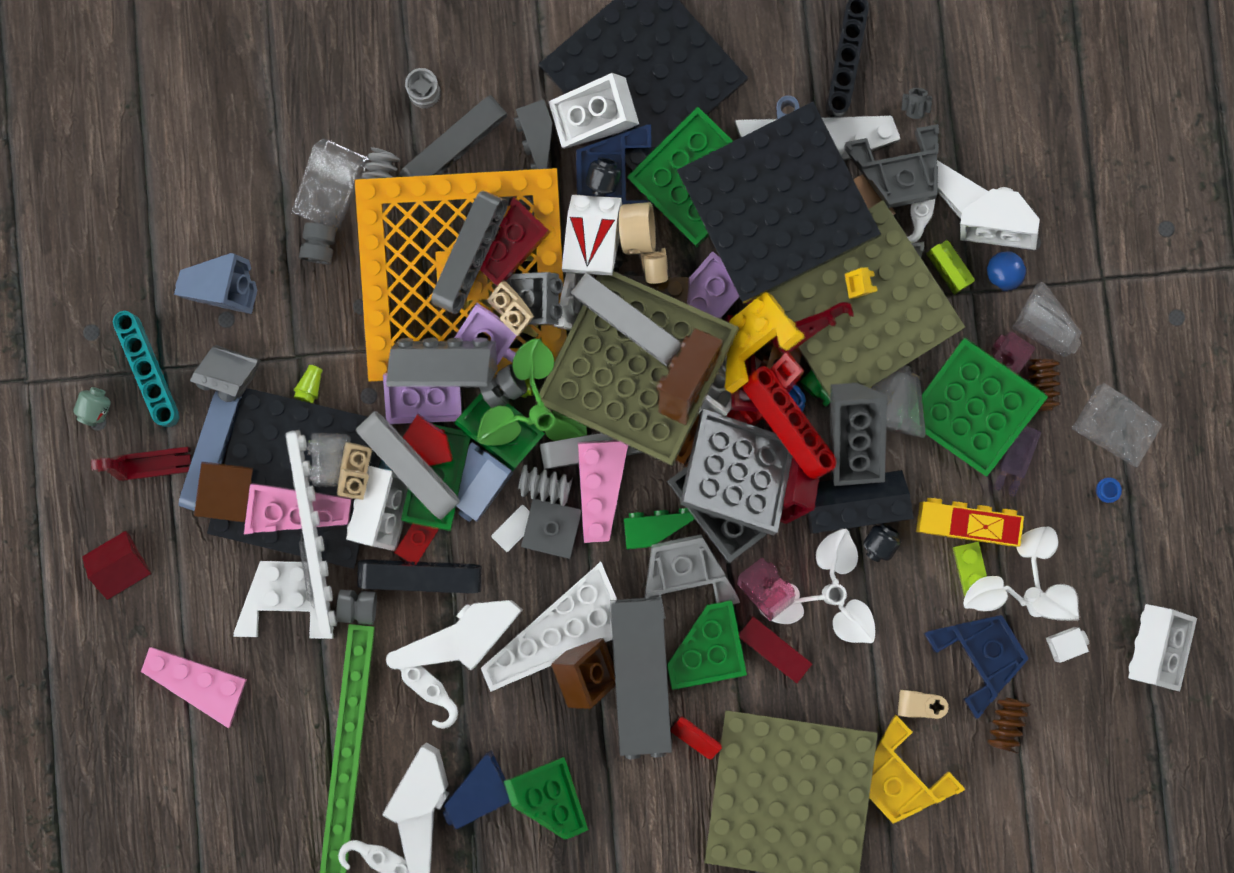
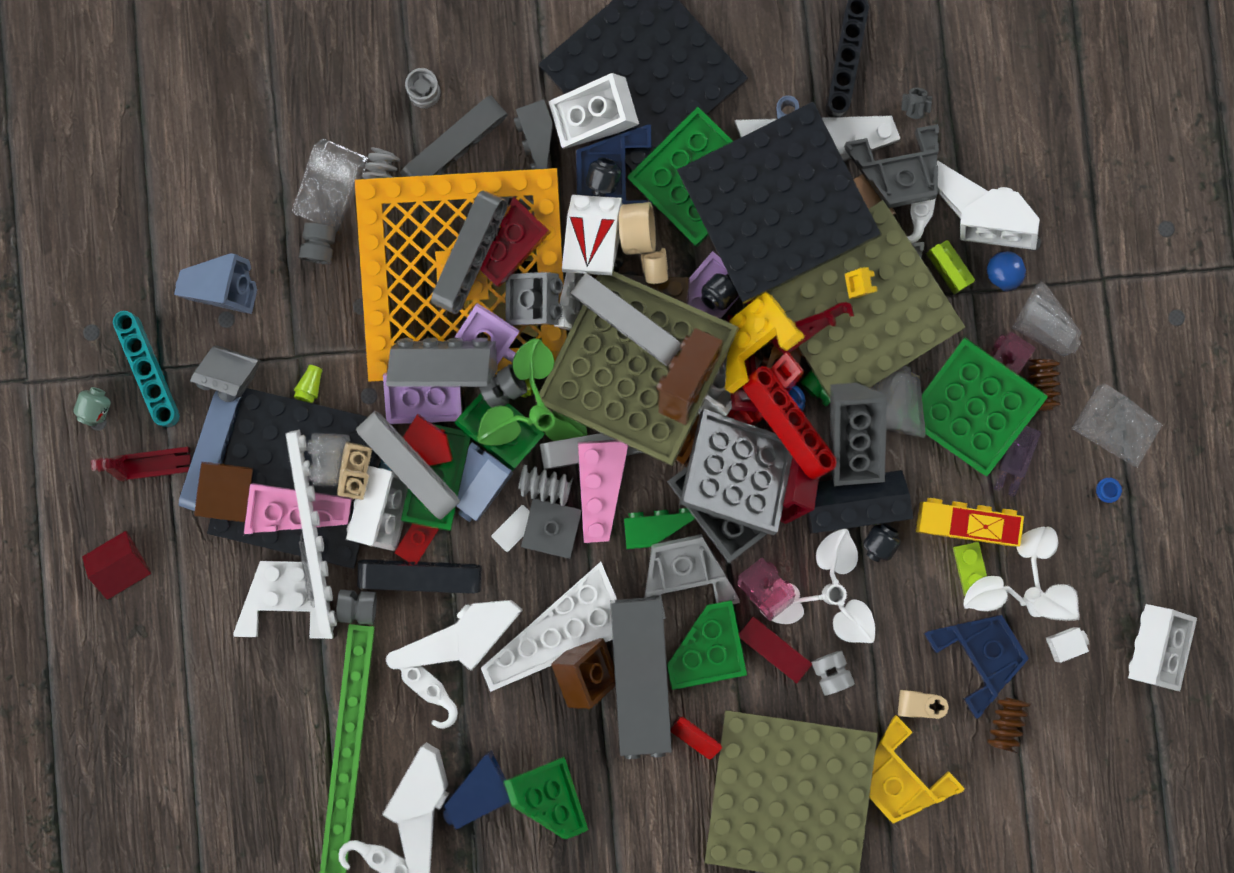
(200, 685): bright pink wing -> none
(512, 308): tan slope -> none
(718, 292): none -> black head
(836, 681): none -> light grey wheel

